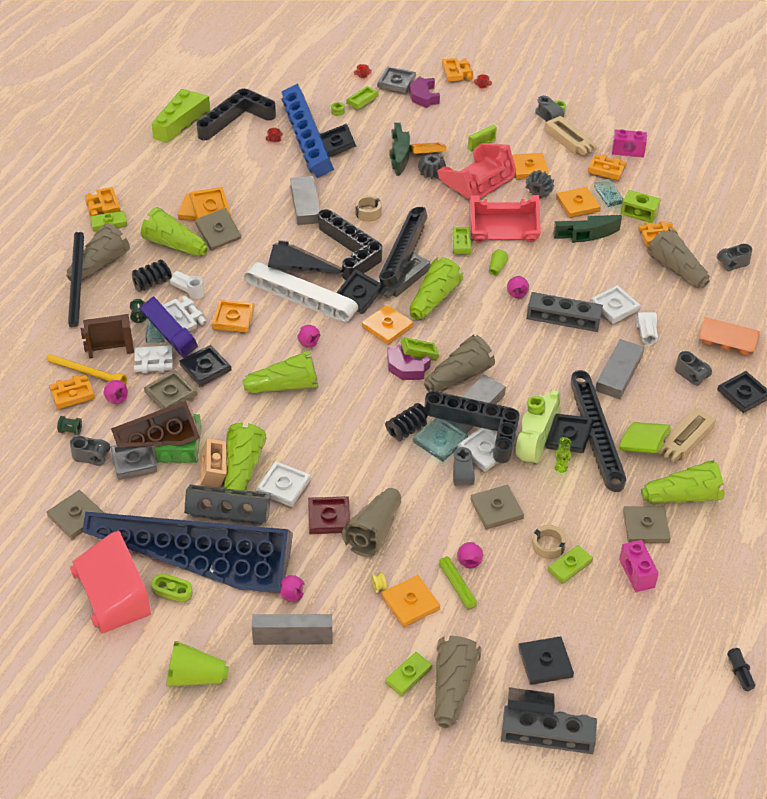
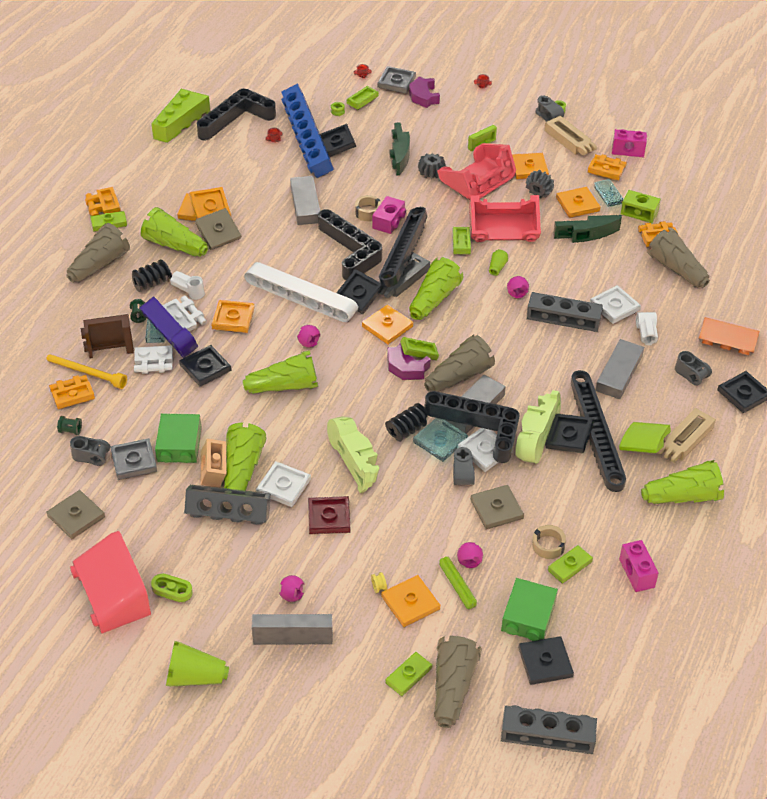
(76, 278): black axle -> none
(115, 391): dark pink piece -> none
(163, 427): reddish brown wedge -> none
(170, 390): dark tan plate -> none
(227, 553): dark blue wedge -> none
(290, 256): black wedge -> none
(354, 450): none -> yellowish green piece
(371, 524): dark tan cone -> none
(388, 215): none -> dark pink brick
(427, 148): light orange plate -> none
(456, 70): light orange plate -> none
(529, 610): none -> bright green brick
(531, 700): black plate -> none
(536, 405): lime bush -> none
(563, 448): clear neon green pin -> none
(646, 524): dark tan plate -> none
(736, 256): dark grey piece -> none
(741, 669): black axle -> none

